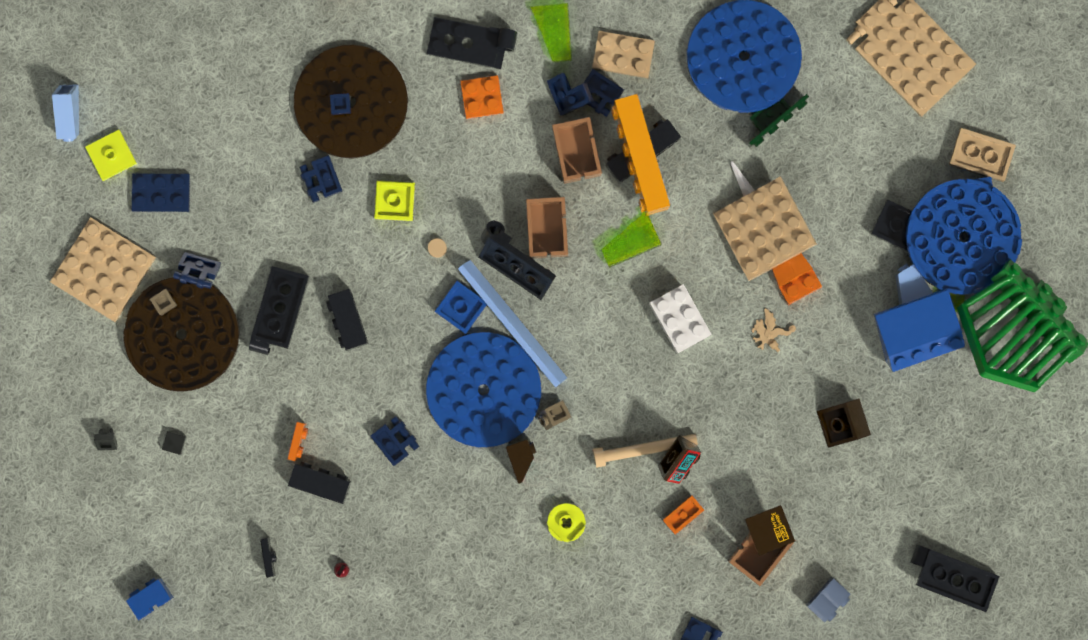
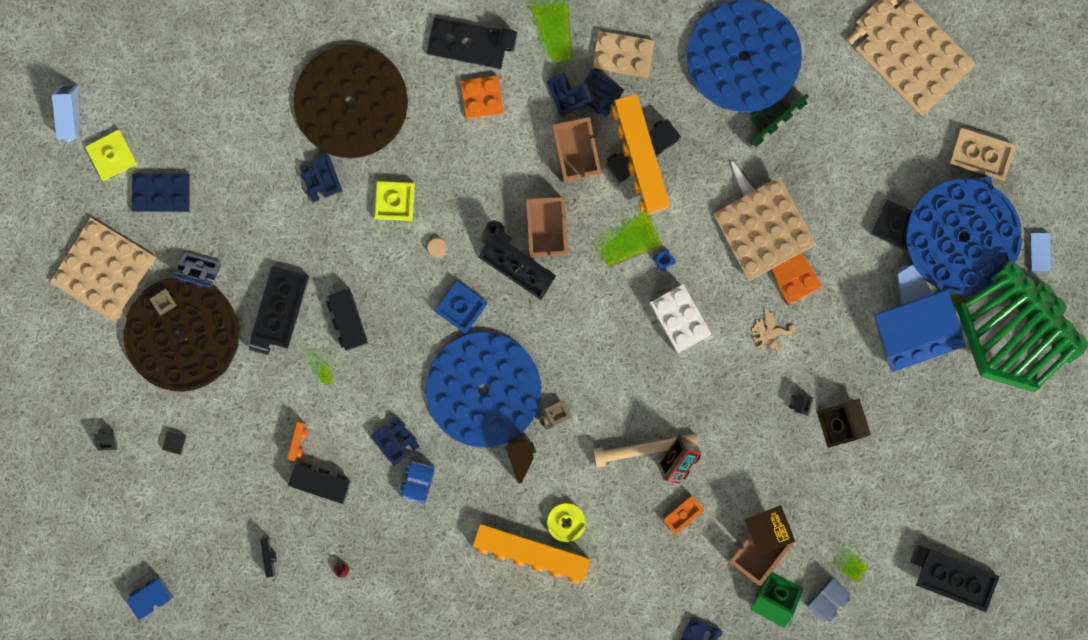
(325, 375): none -> clear neon green plate
(340, 104): dark blue plate -> none
(417, 482): none -> blue brick
(512, 323): light blue tile -> none
(531, 552): none -> light orange brick
(669, 259): none -> blue plate
(777, 599): none -> green slope
(803, 404): none -> pearl dark grey tile
(854, 569): none -> clear neon green plate
(1040, 252): none -> light blue tile

